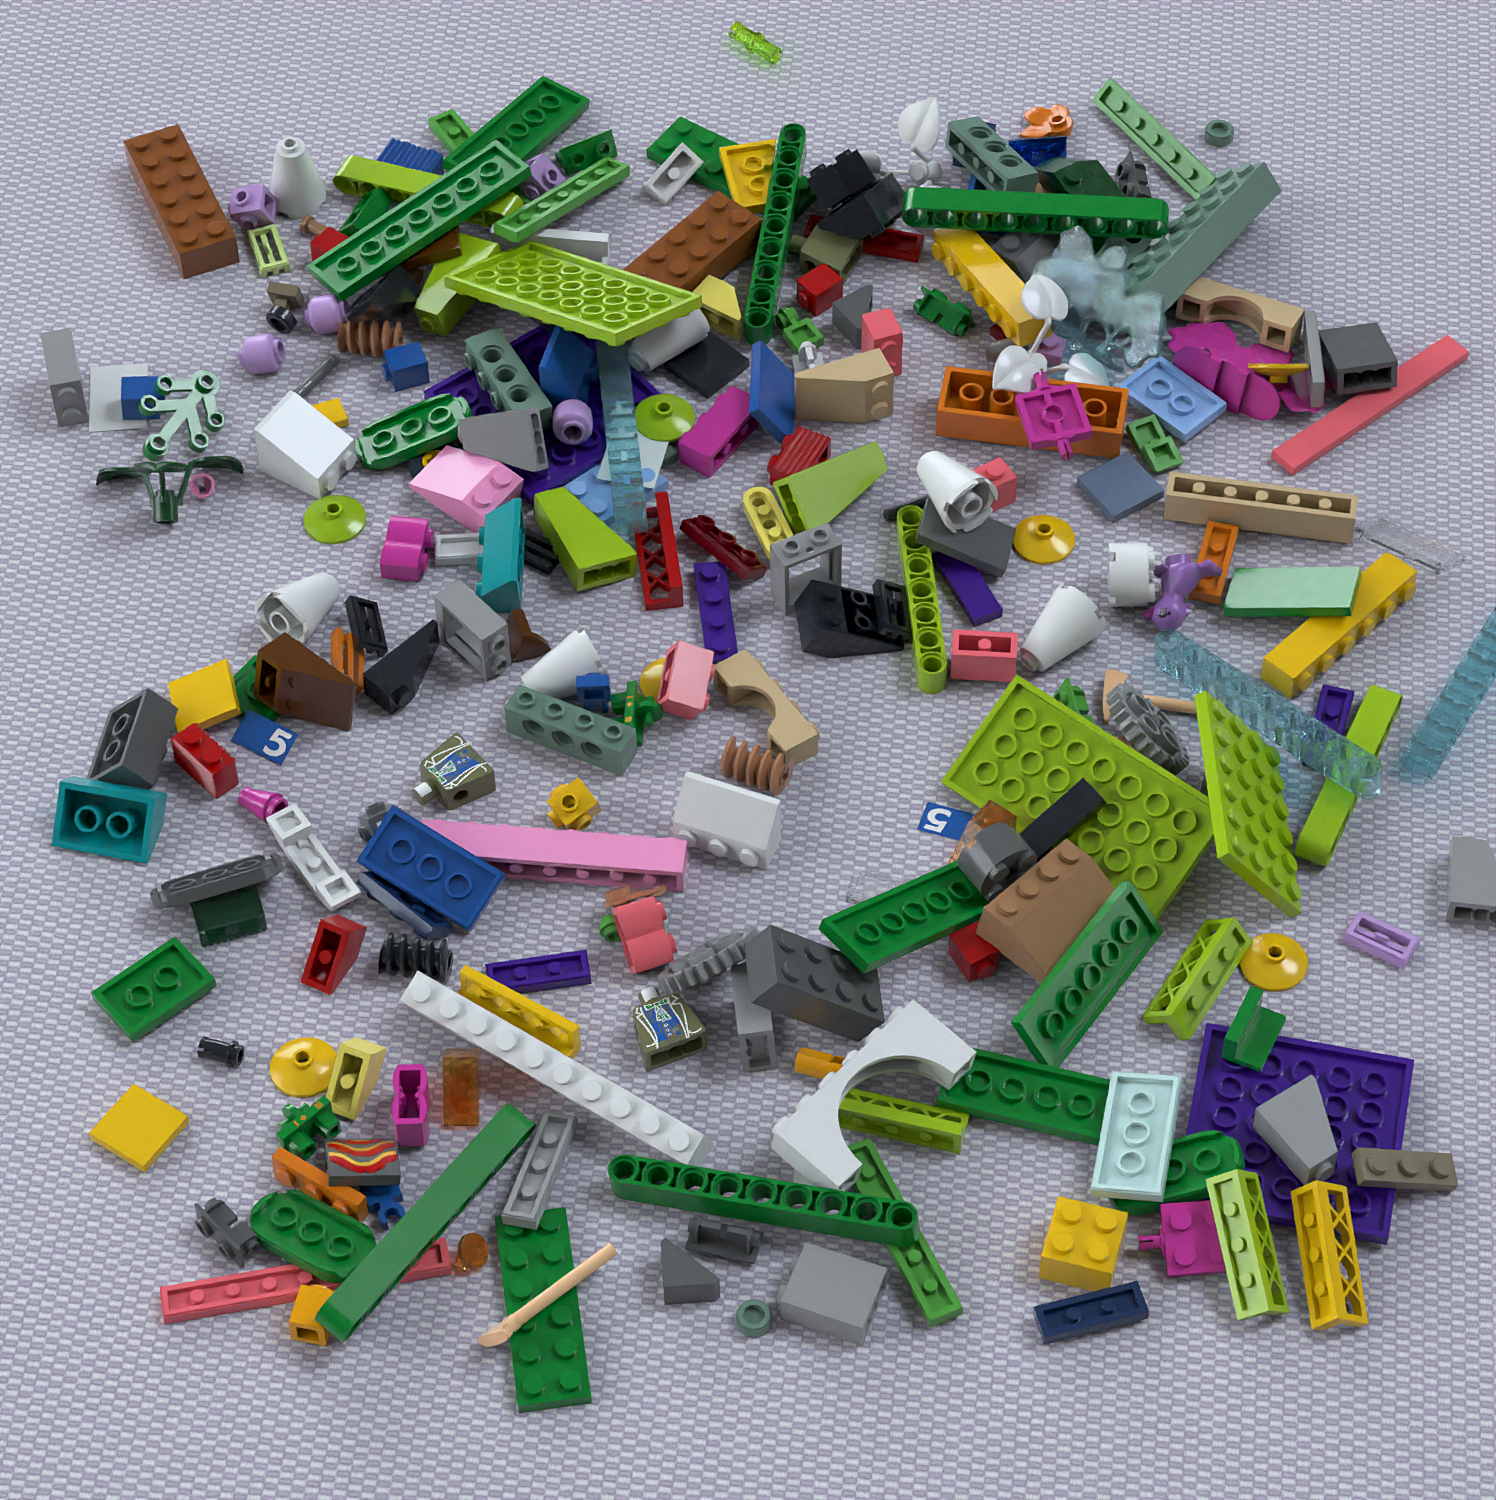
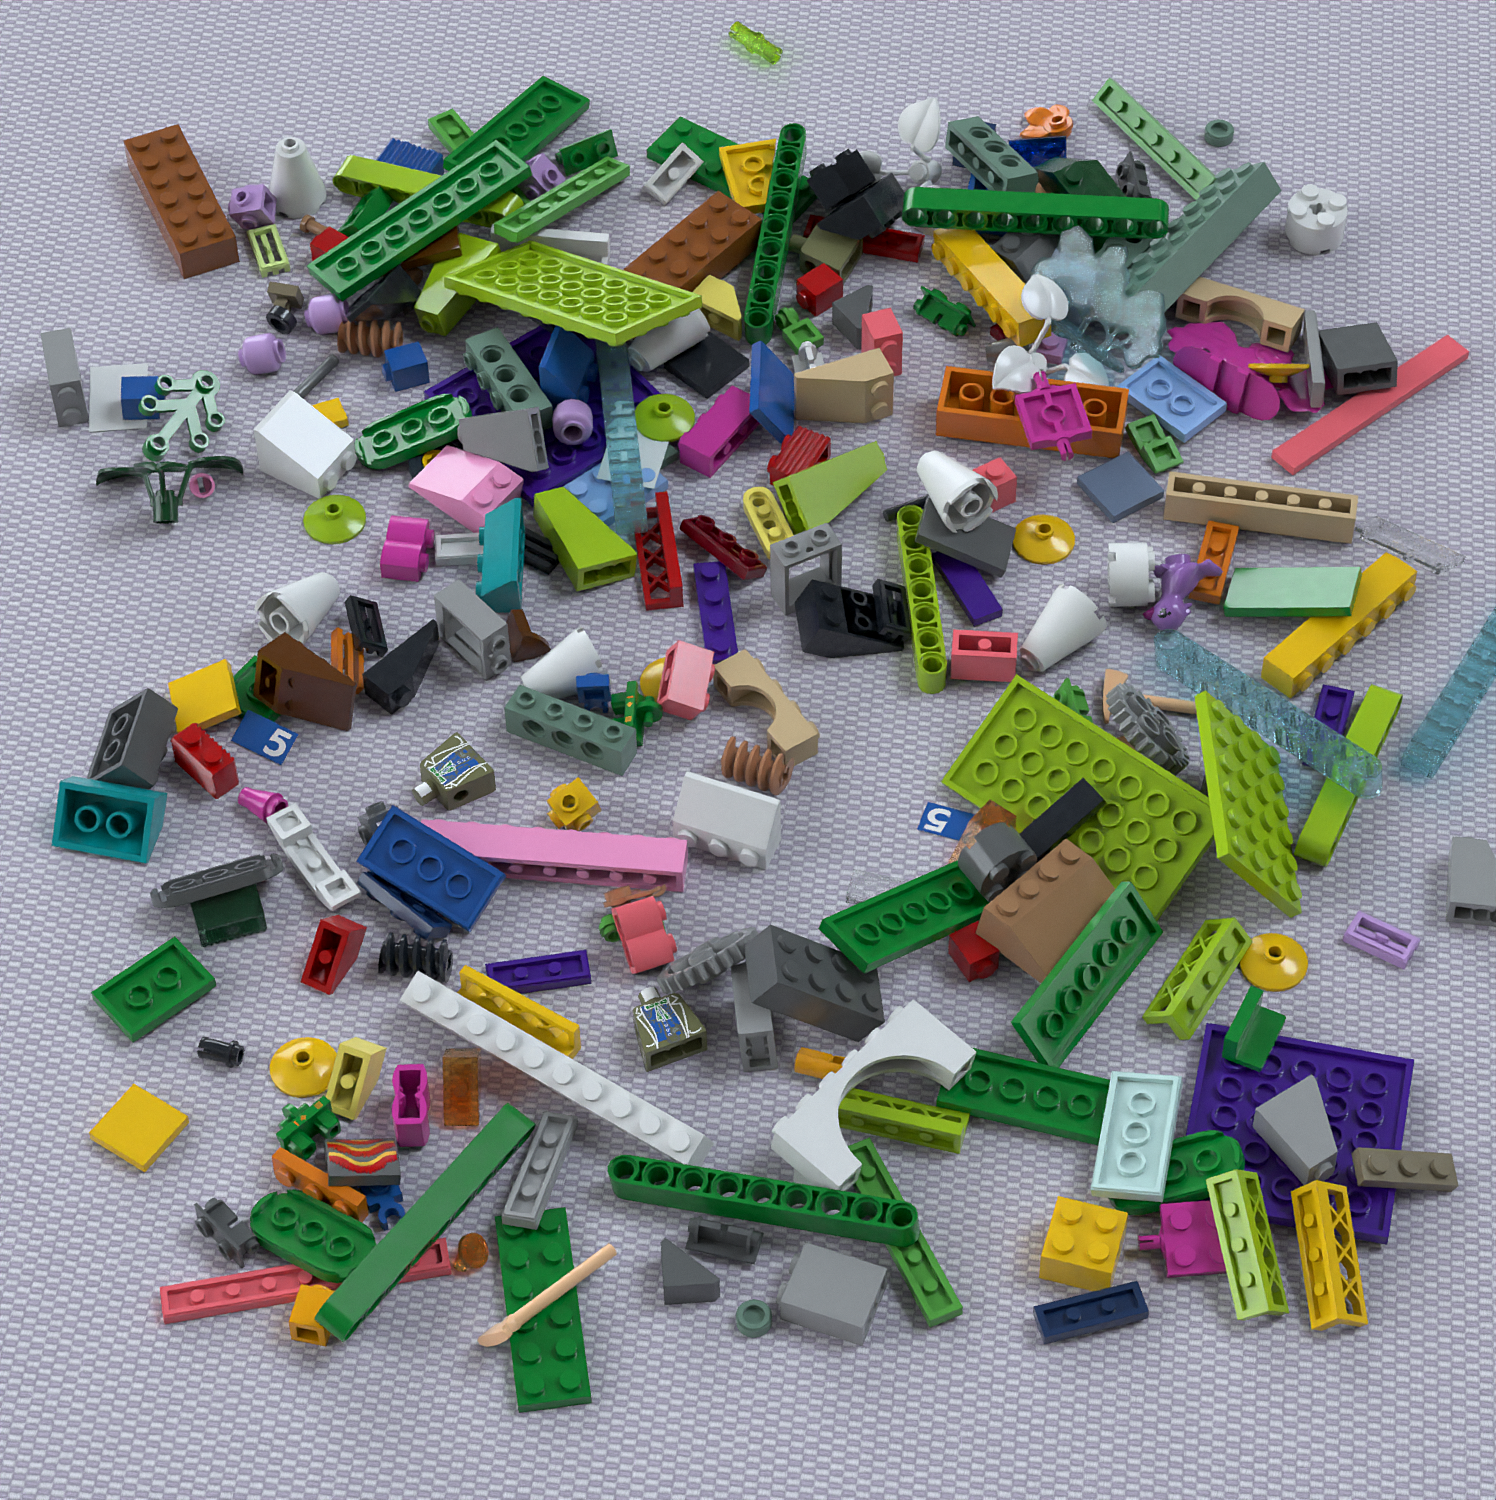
(1316, 220): none -> white brick

